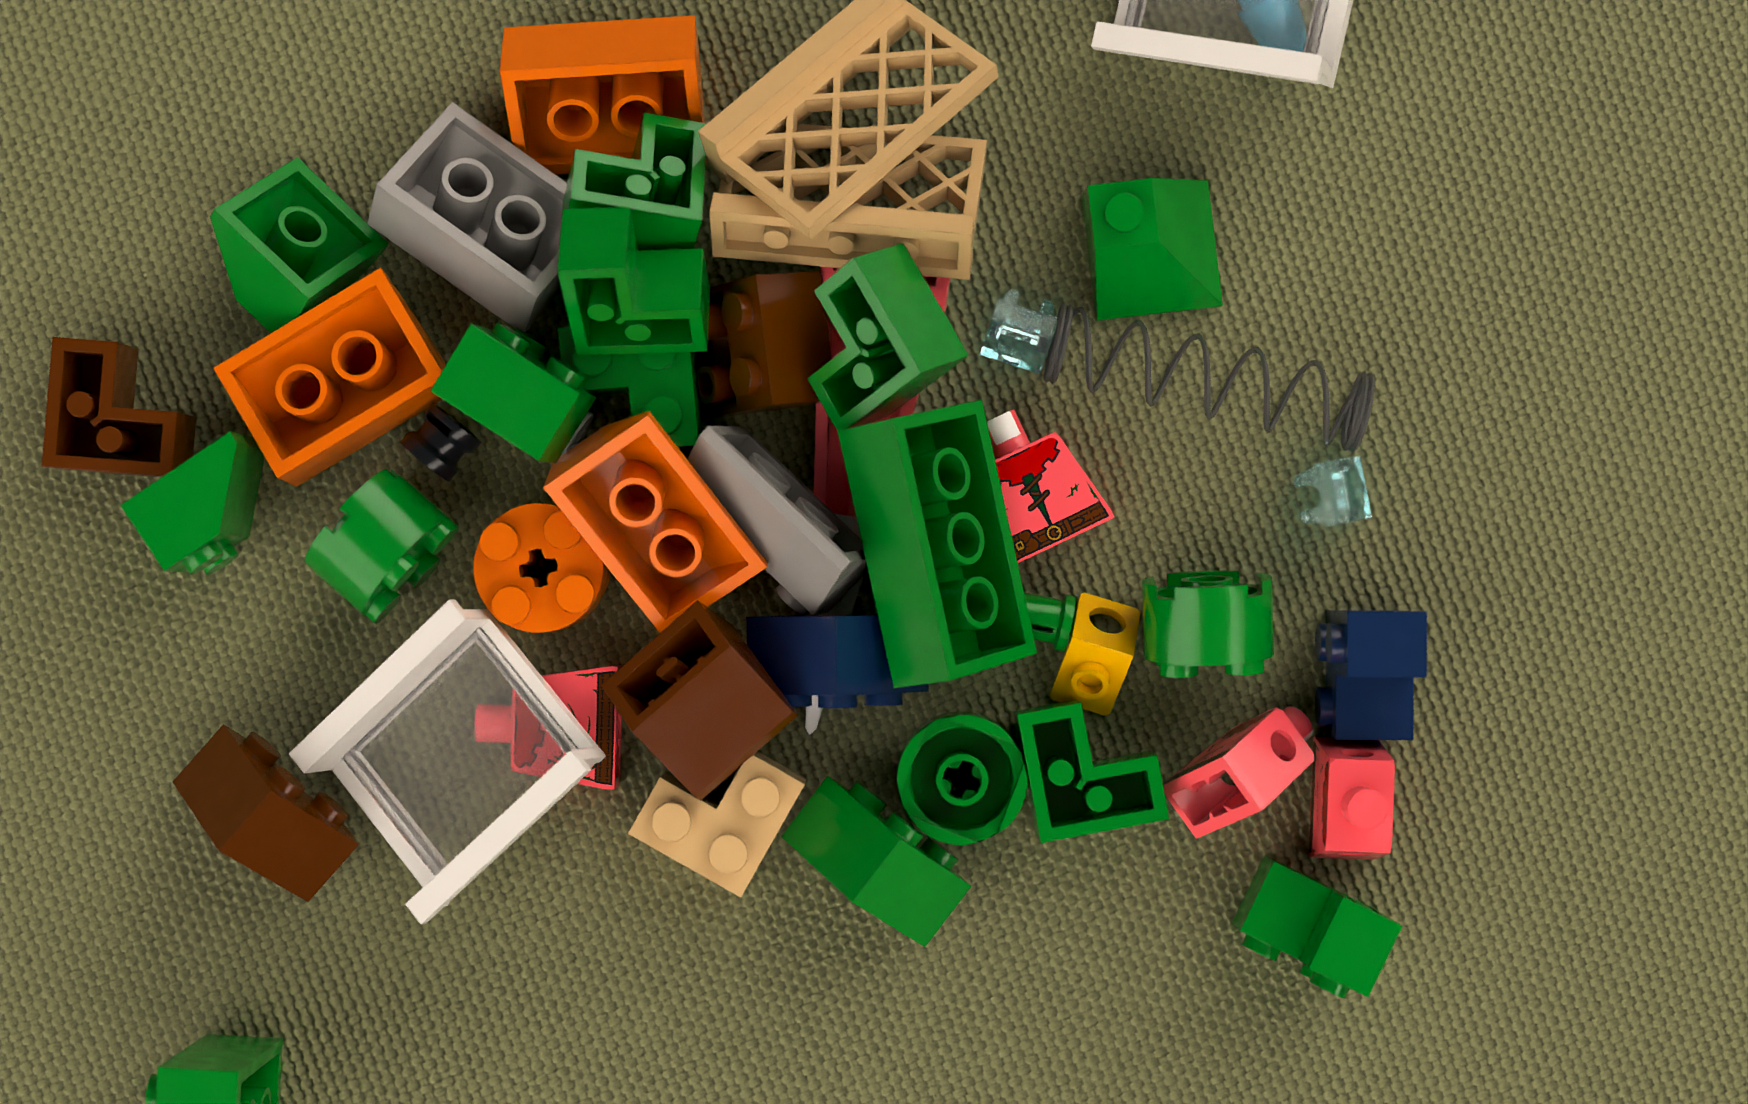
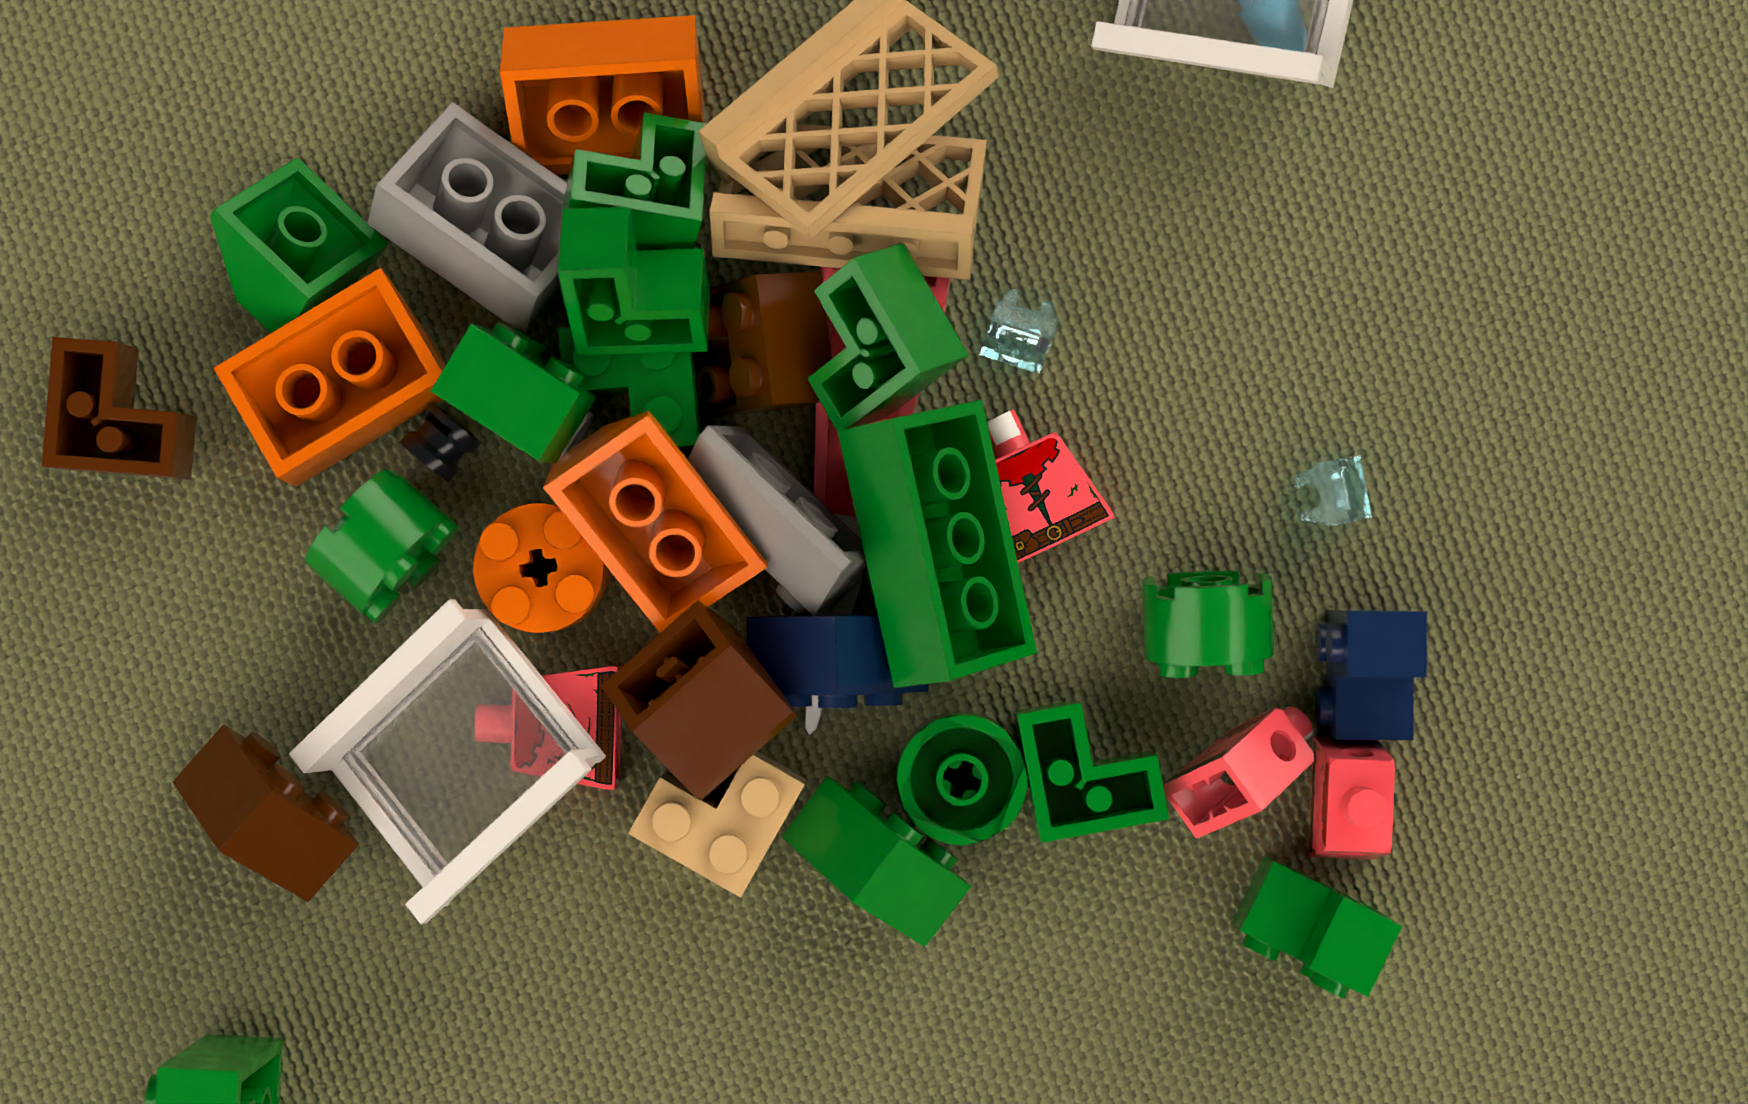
(201, 506): green slope -> none
(1051, 619): green bush -> none
(1096, 659): yellow bracket -> none
(1151, 247): green slope -> none
(1355, 409): dark grey piece -> none

